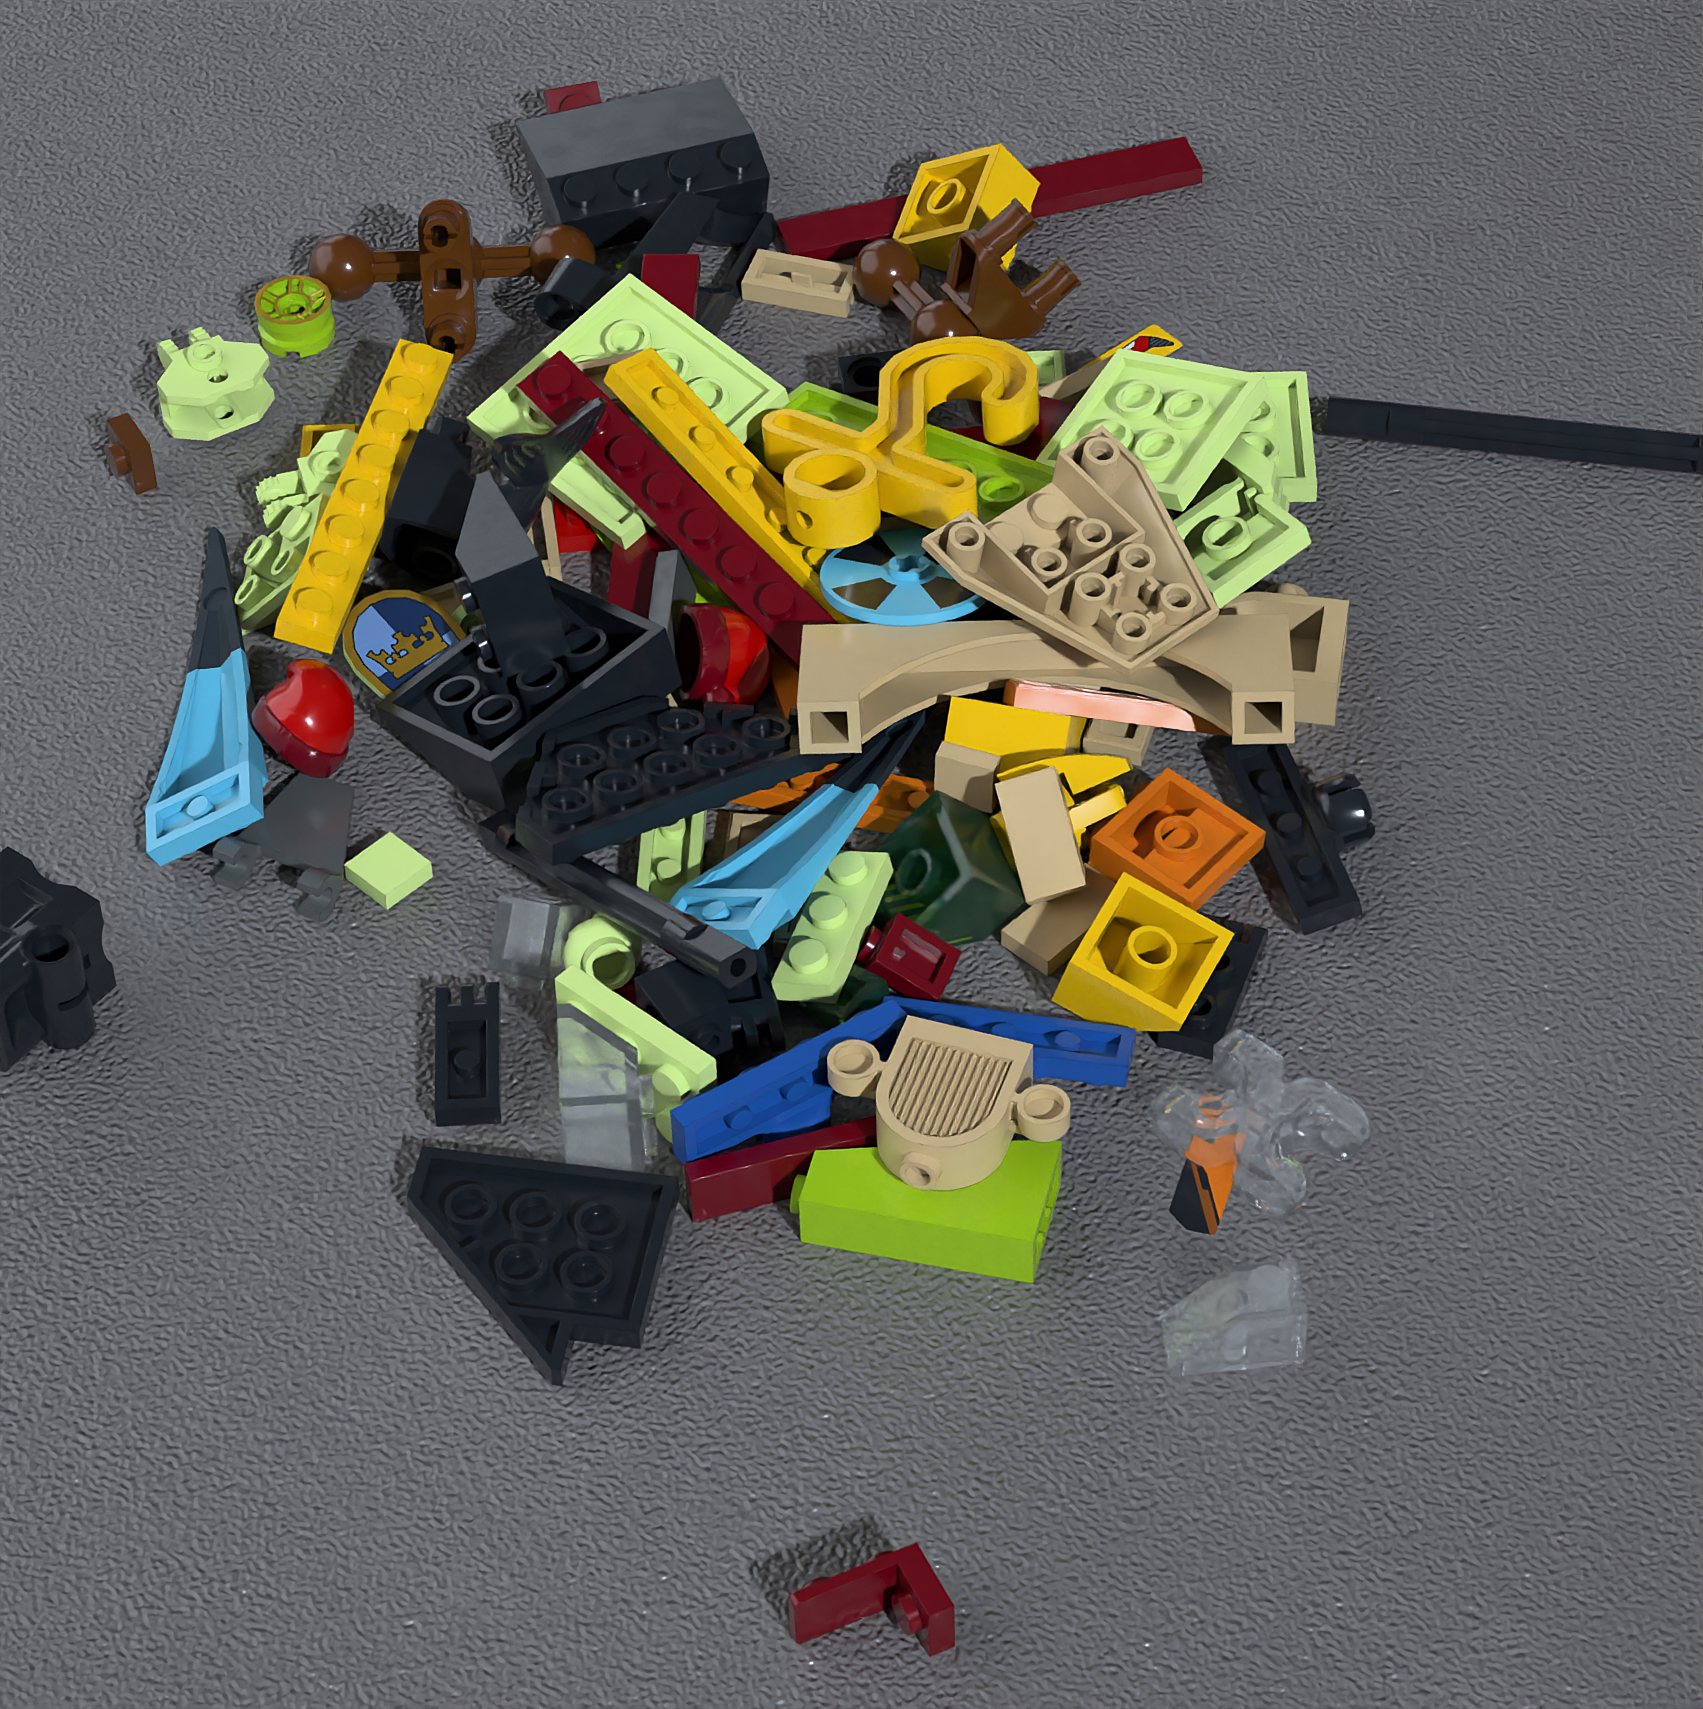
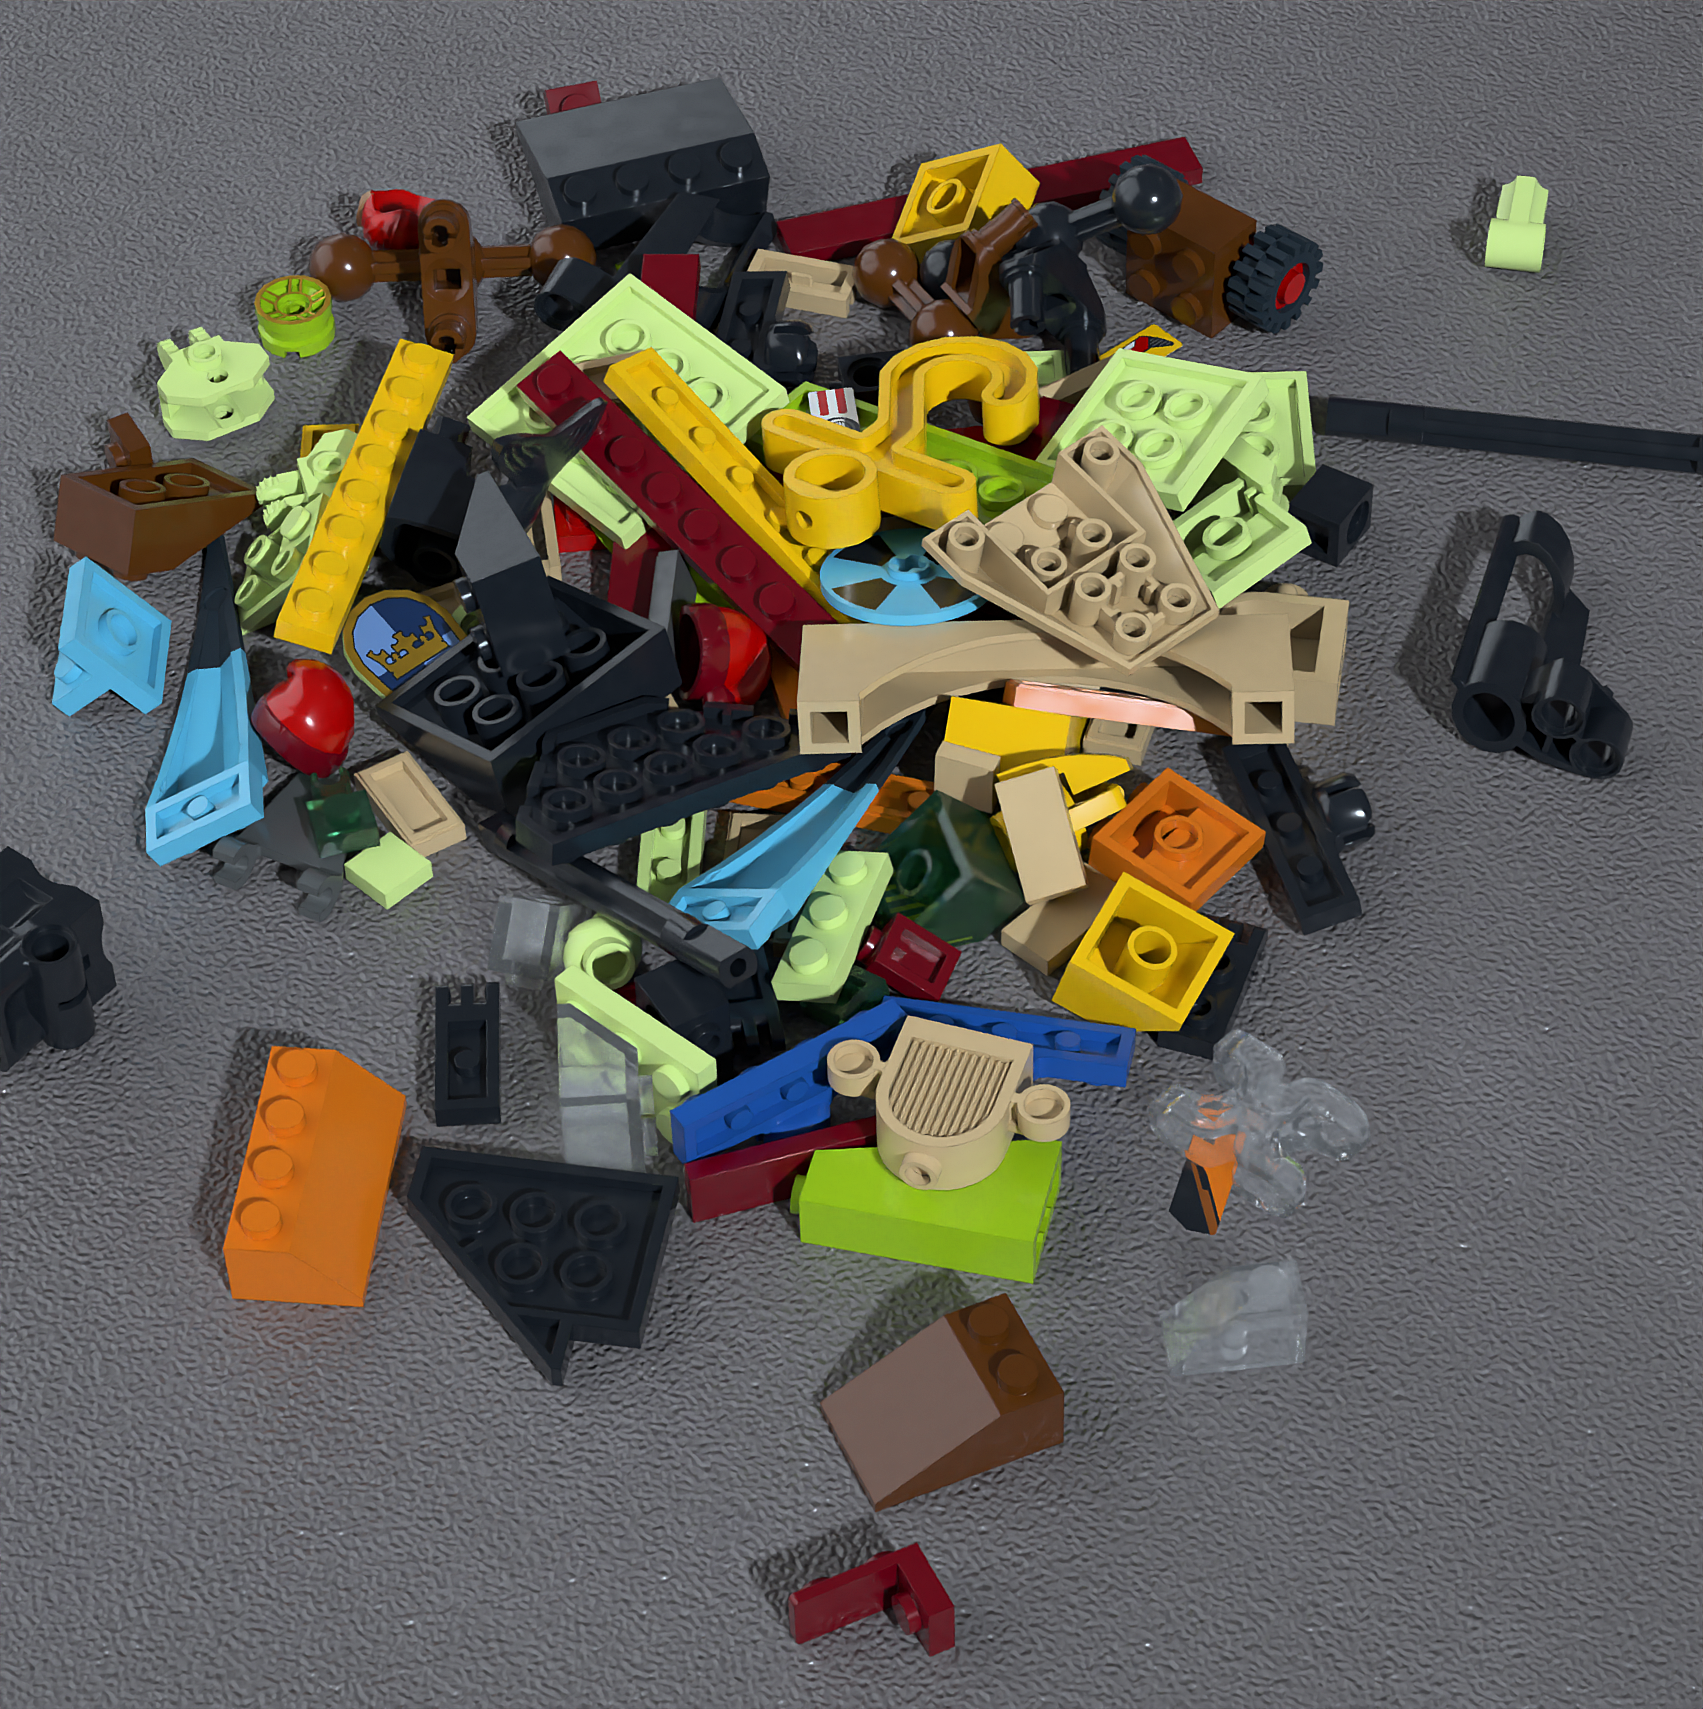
(108, 643): none -> medium azure bracket
(149, 514): none -> reddish brown slope
(313, 1181): none -> orange slope
(340, 818): none -> clear green plate
(391, 218): none -> red hair
(410, 804): none -> tan tile
(756, 331): none -> black plate
(835, 406): none -> sticker
(947, 1405): none -> reddish brown slope
(1043, 269): none -> black connector
(1215, 264): none -> brick
(1334, 511): none -> black brick
(1519, 229): none -> yellowish green piece
(1530, 684): none -> black panel

